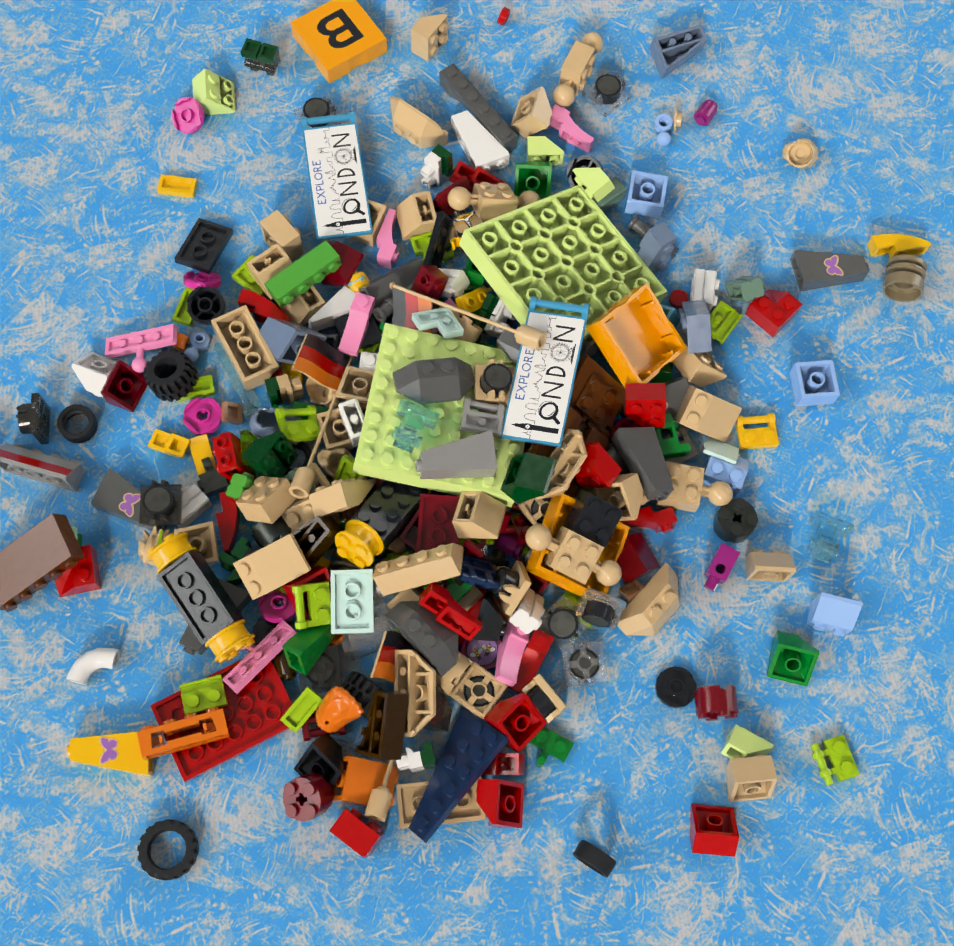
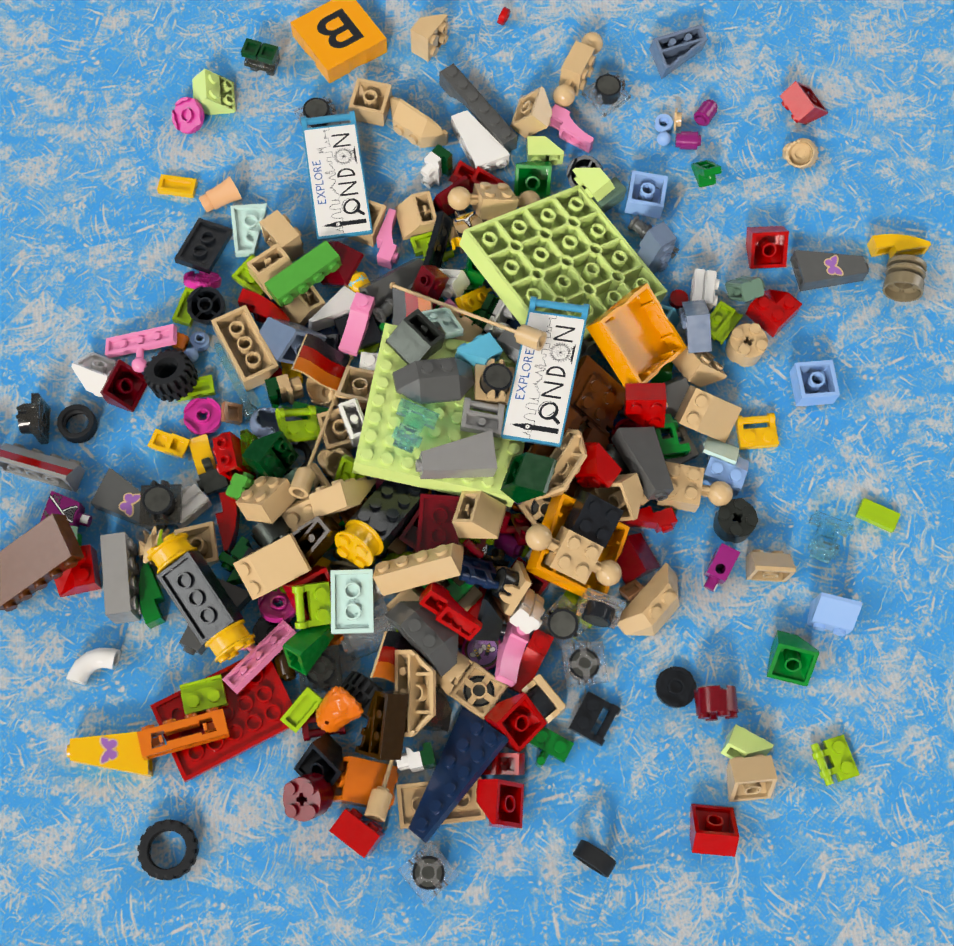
(66, 506): none -> magenta torso
(120, 578): none -> light grey brick
(150, 596): none -> green slope
(220, 195): none -> light nougat plant
(247, 227): none -> light aqua wing
(371, 101): none -> tan slope
(416, 338): none -> pearl dark grey slope
(428, 872): none -> clear piece
(479, 350): none -> medium azure slope
(588, 715): none -> black plate
(688, 140): none -> magenta brick
(705, 172): none -> green slope
(746, 344): none -> tan brick
(767, 246): none -> red slope
(802, 103): none -> slope
(877, 515): none -> lime tile

